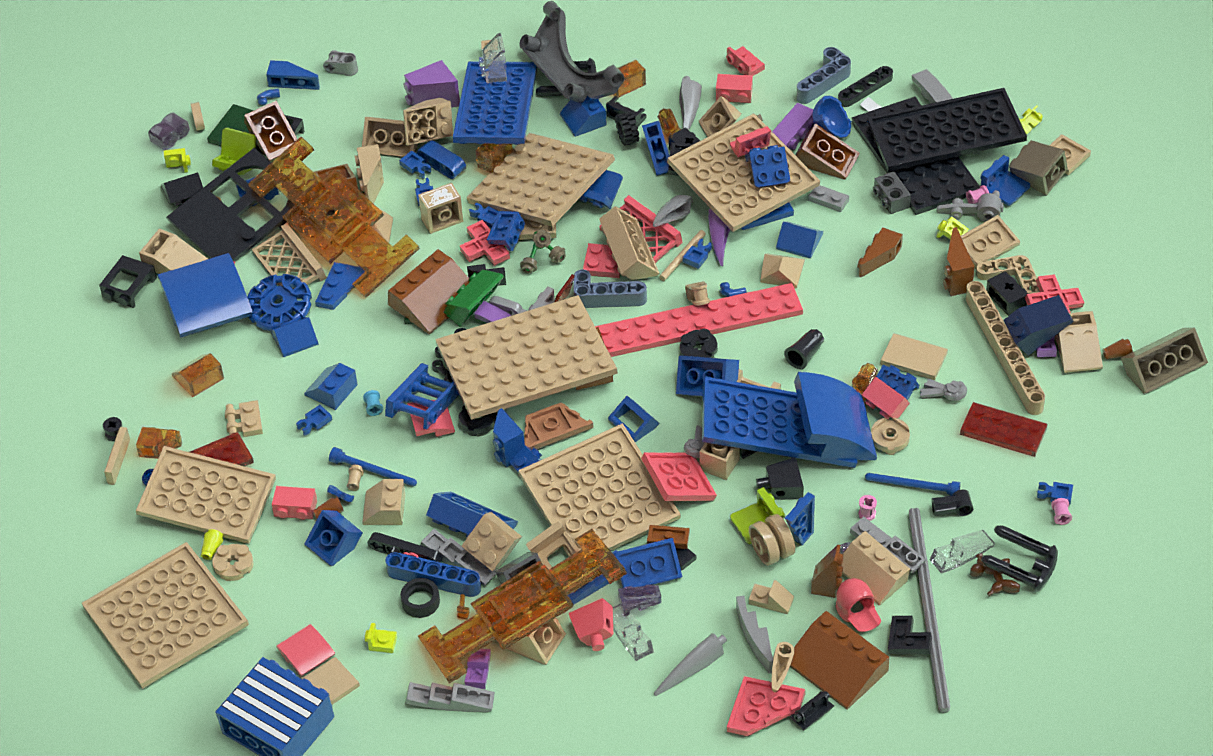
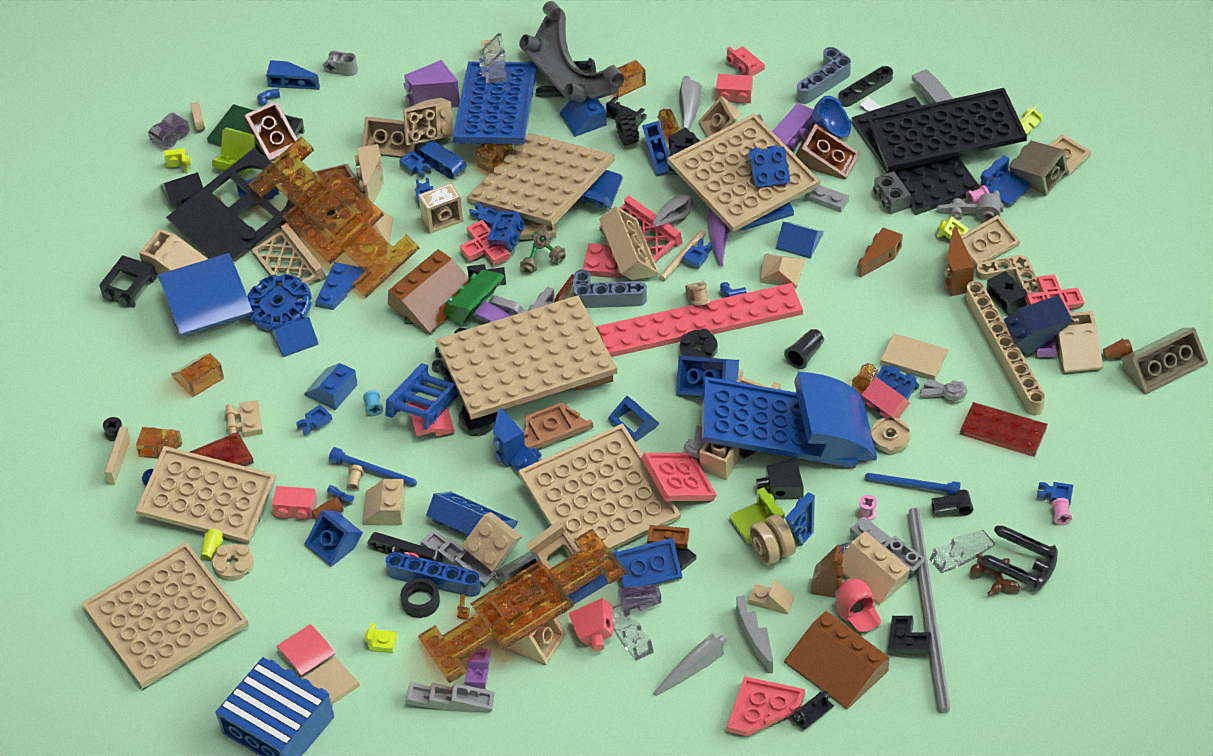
(757, 139): coral bracket -> none
(781, 662): tan piece -> none

